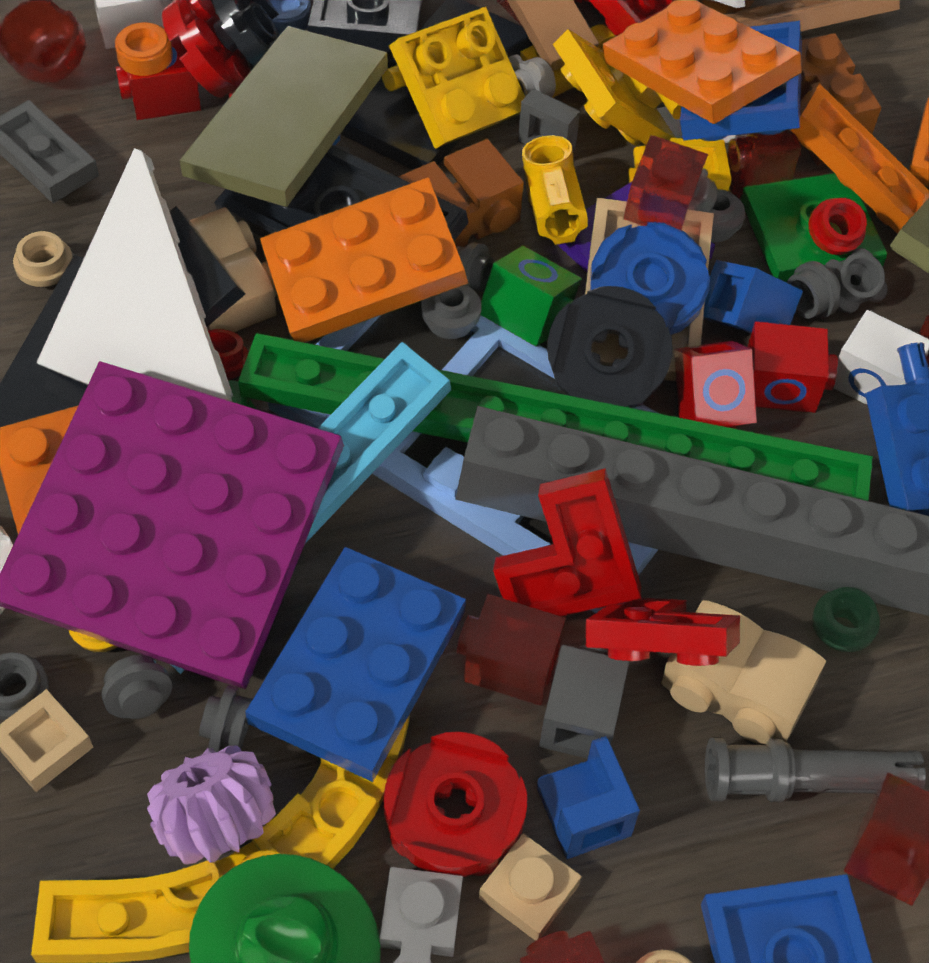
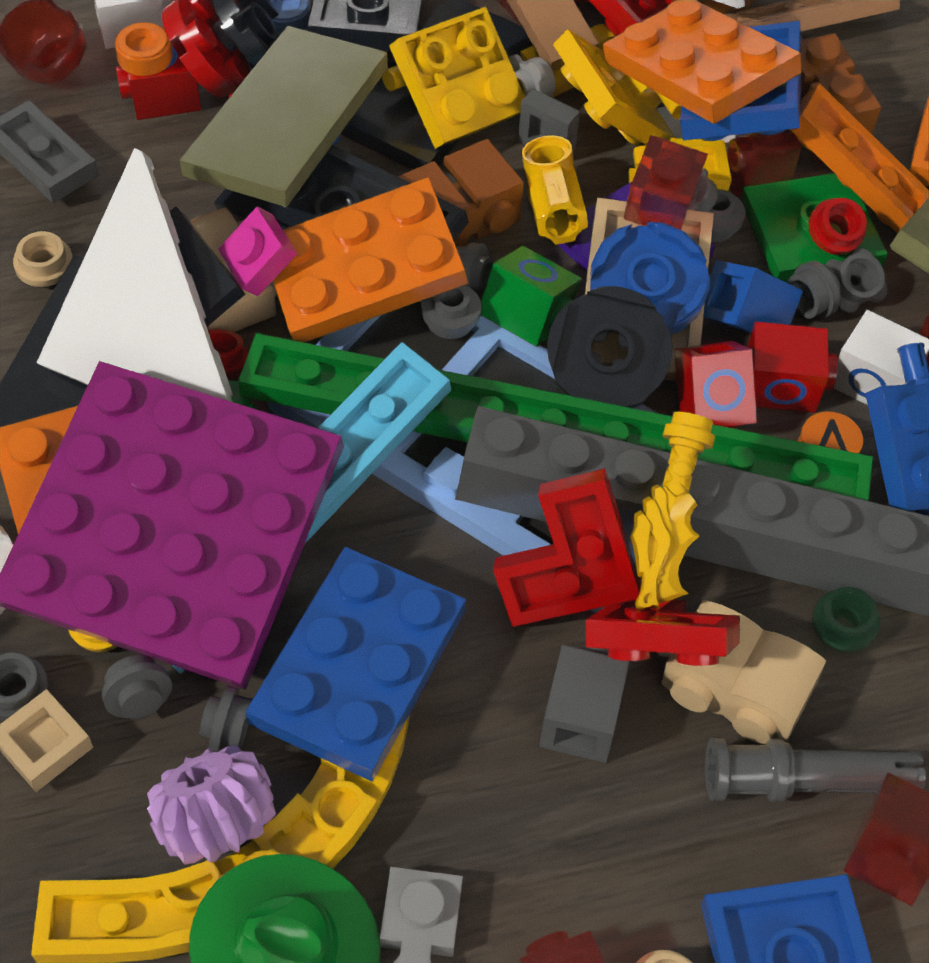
(257, 251): none -> dark pink plate
(473, 841): red plate -> none
(511, 648): clear red brick -> none
(530, 887): tan plate -> none
(589, 802): blue panel -> none
(665, 528): none -> yellow piece
(832, 431): none -> orange tile

